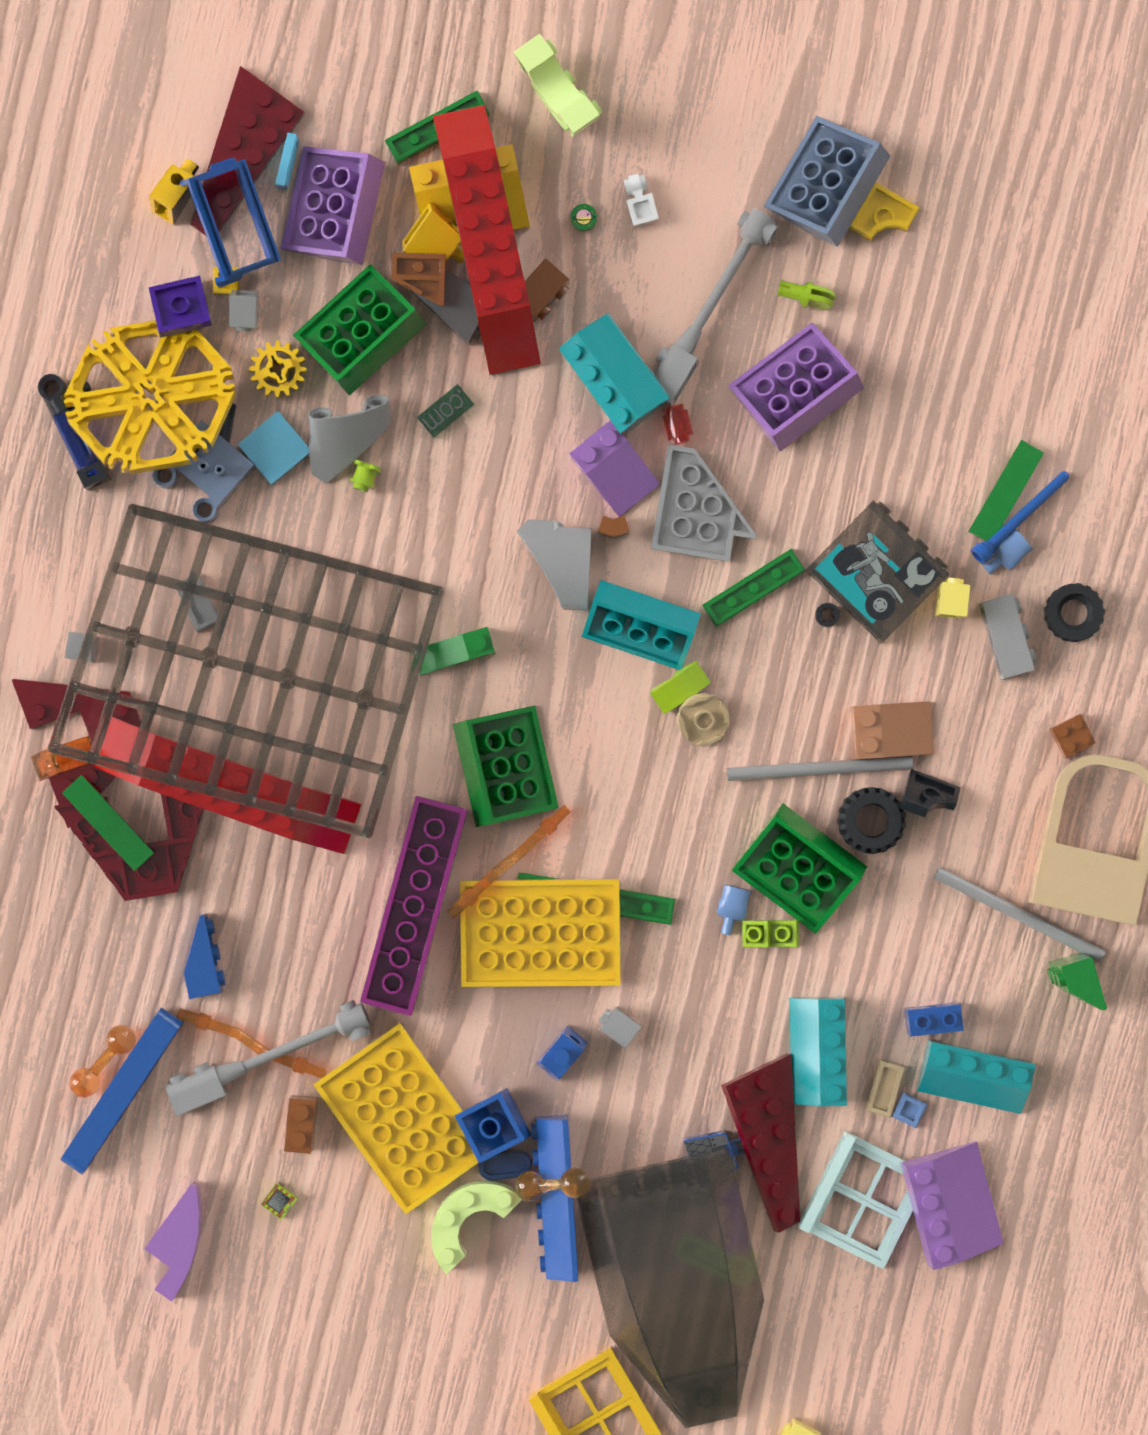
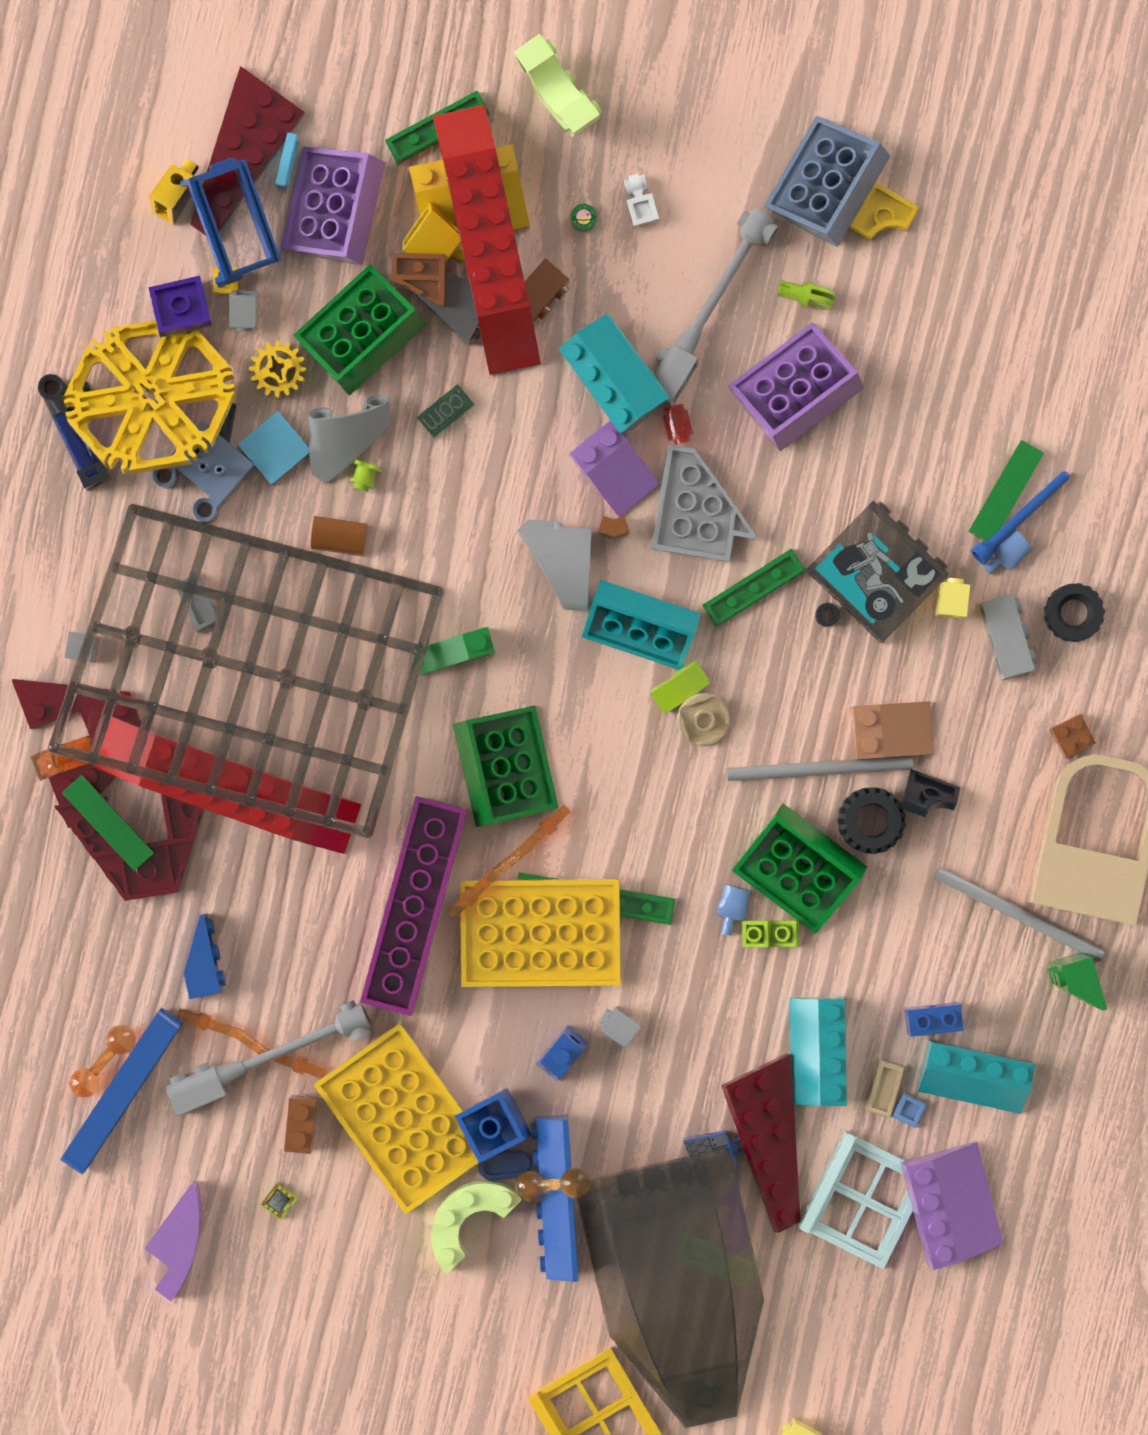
(338, 536): none -> dark orange brick

